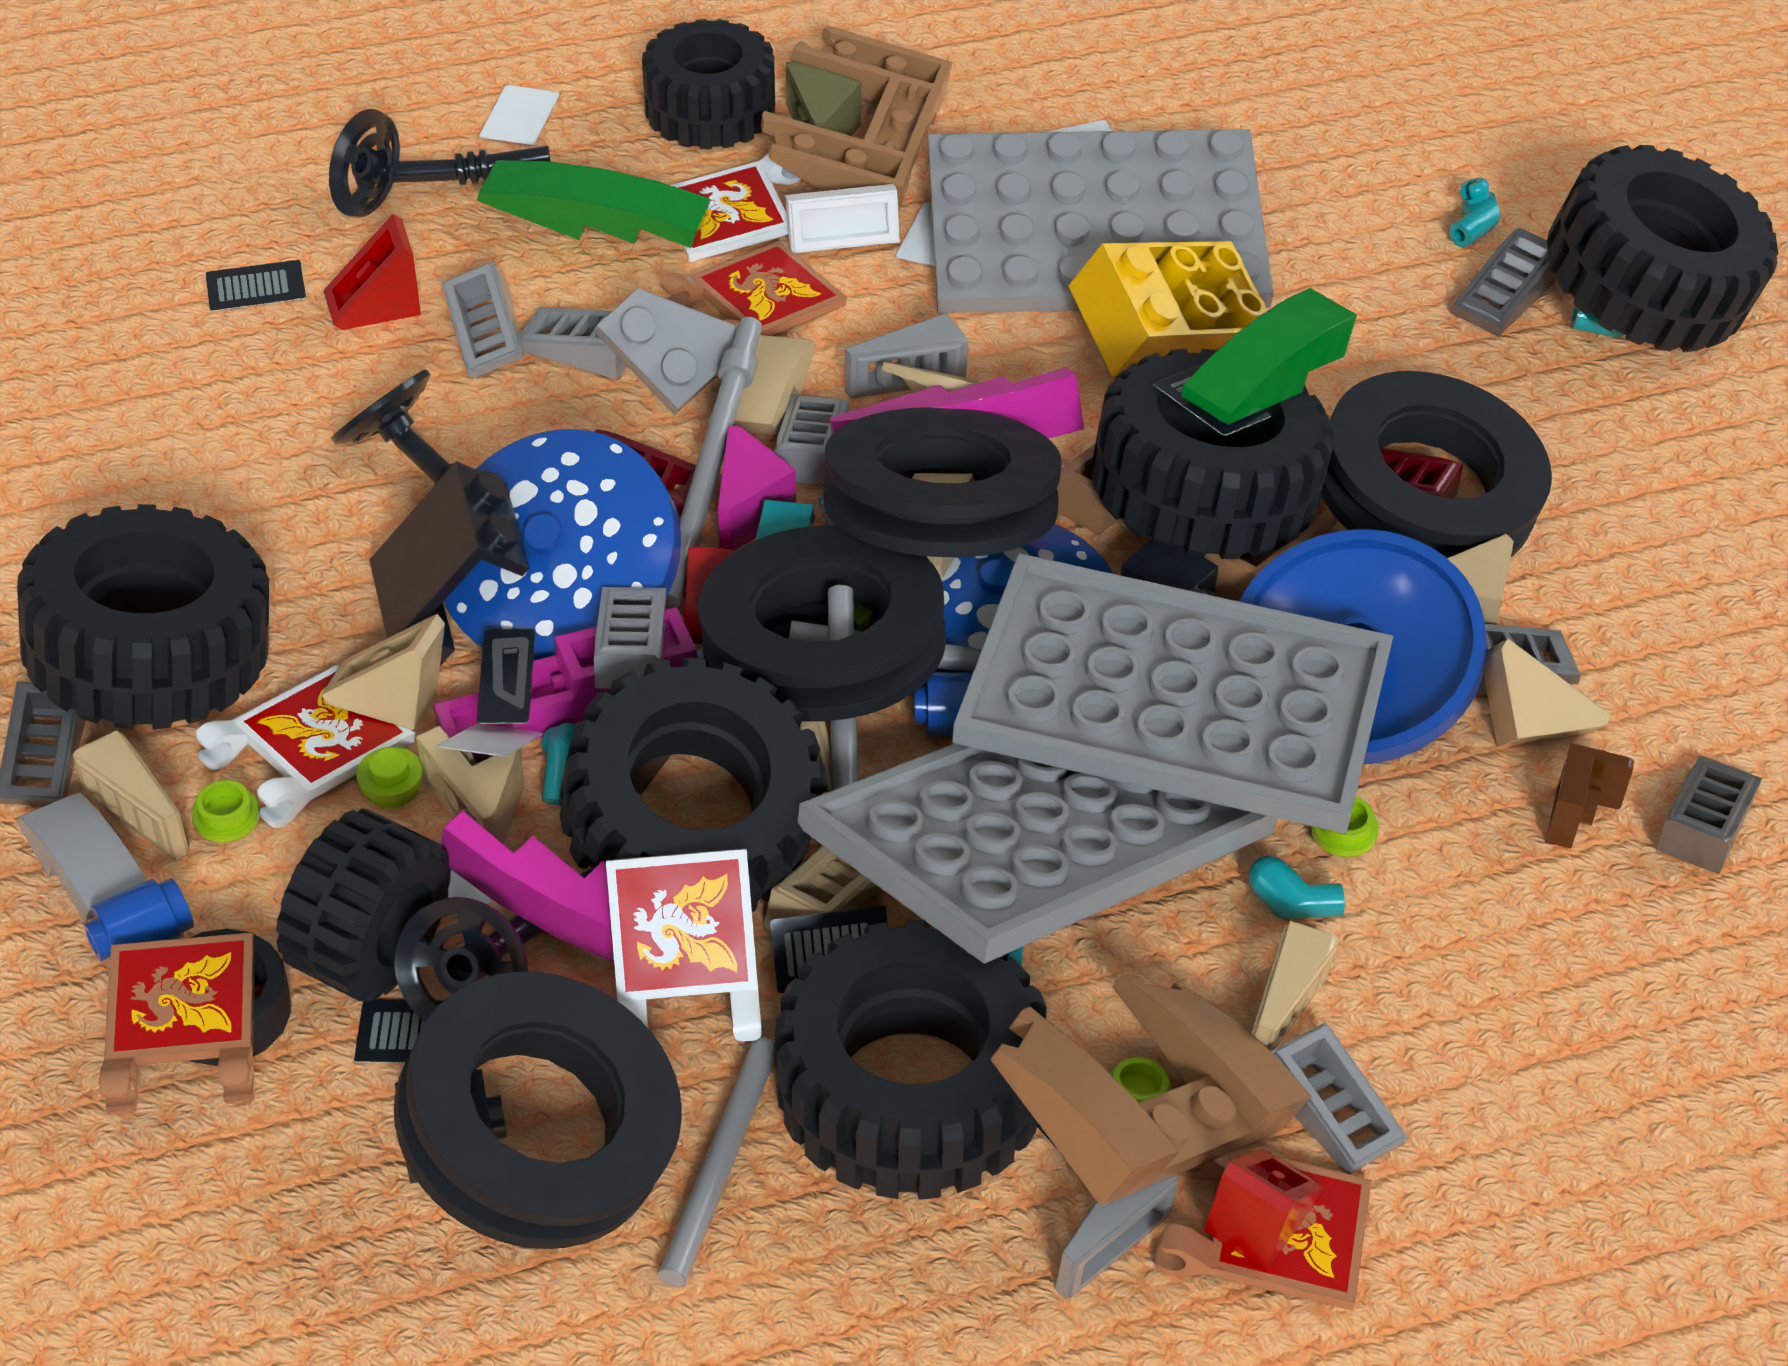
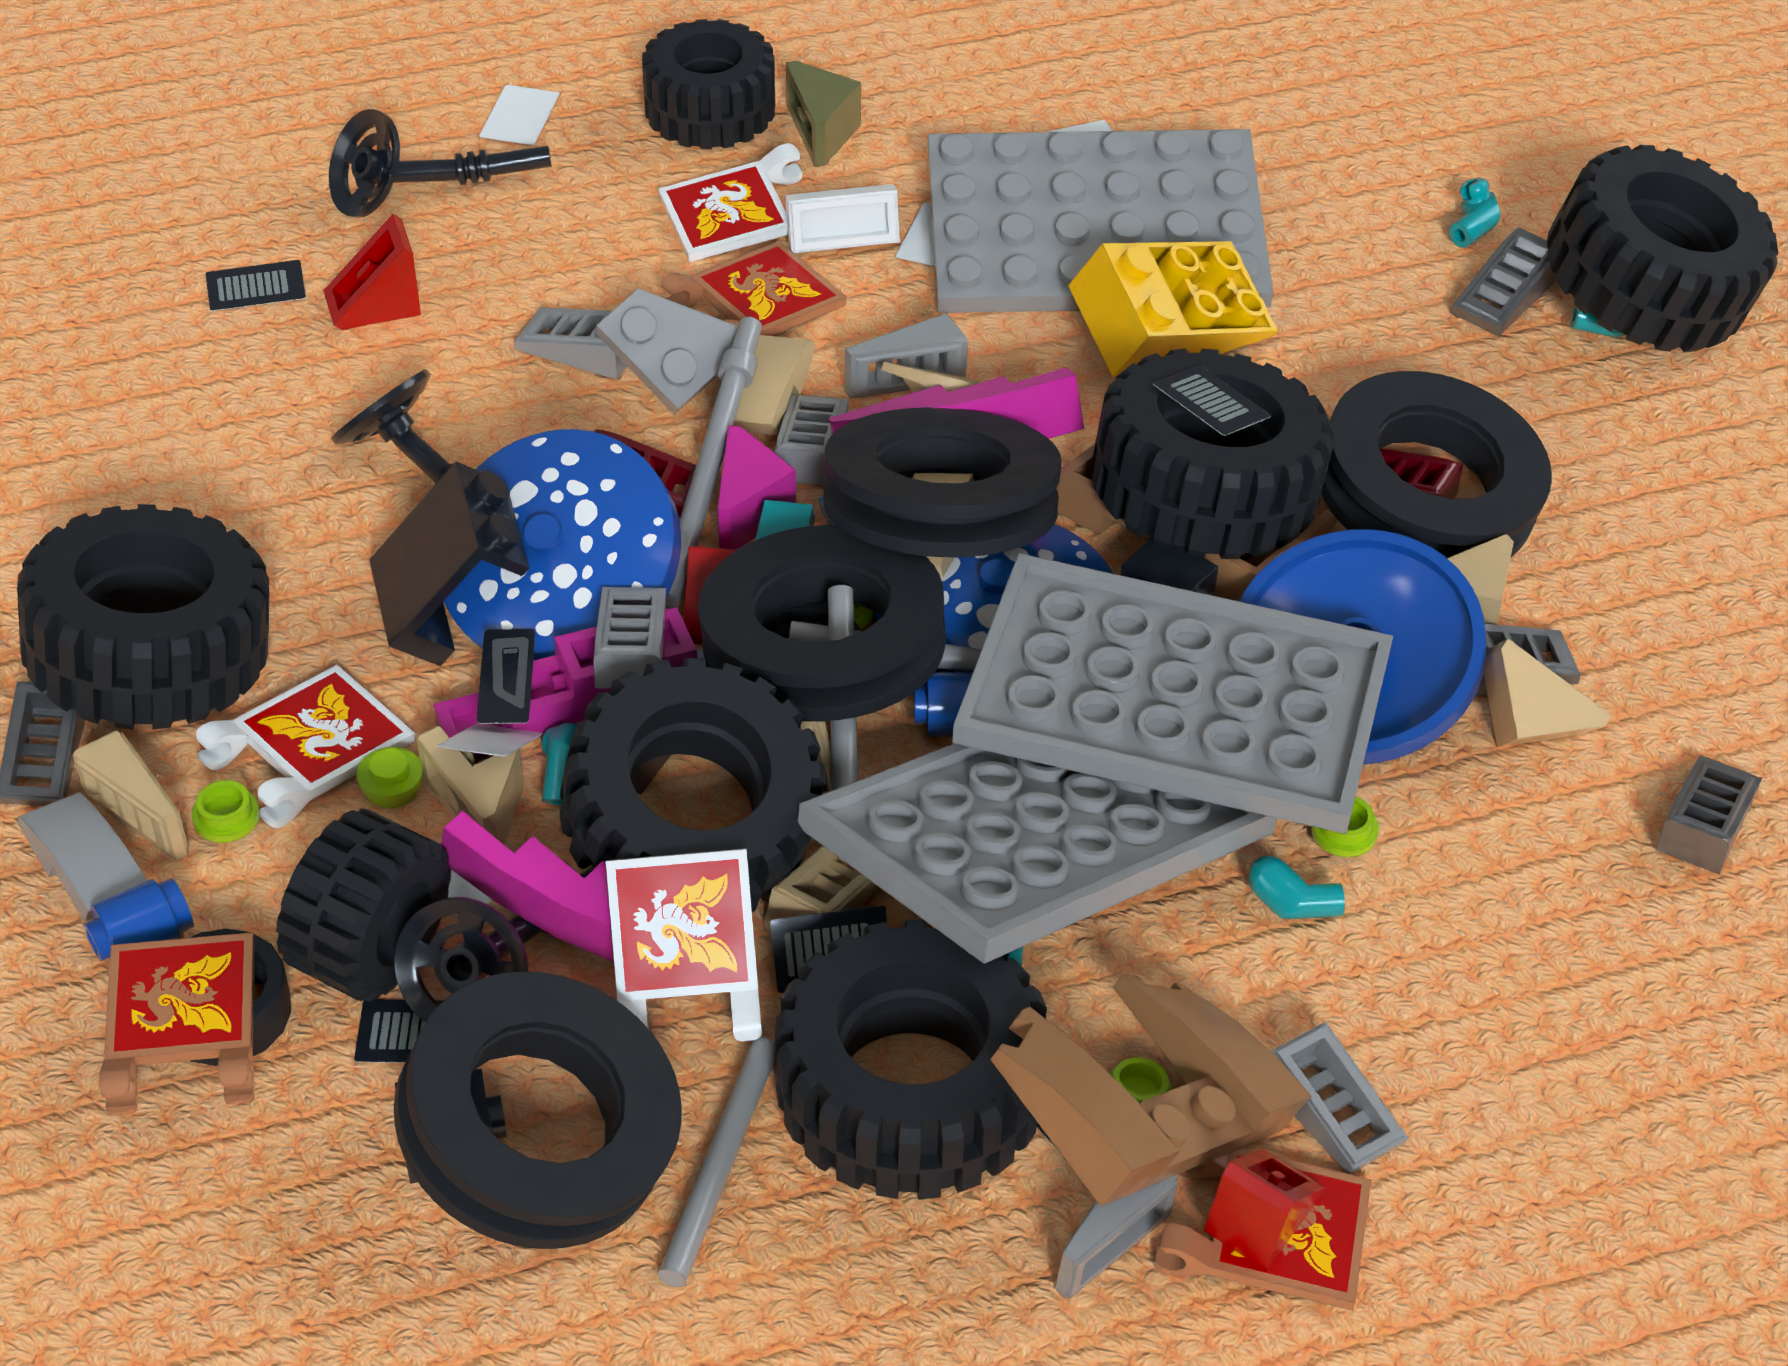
(392, 678): tan slope -> none
(470, 290): light grey slope -> none
(581, 196): green slope -> none
(908, 97): medium nougat wedge -> none
(1271, 357): green slope -> none
(1293, 981): tan slope -> none
(1586, 780): reddish brown bracket -> none

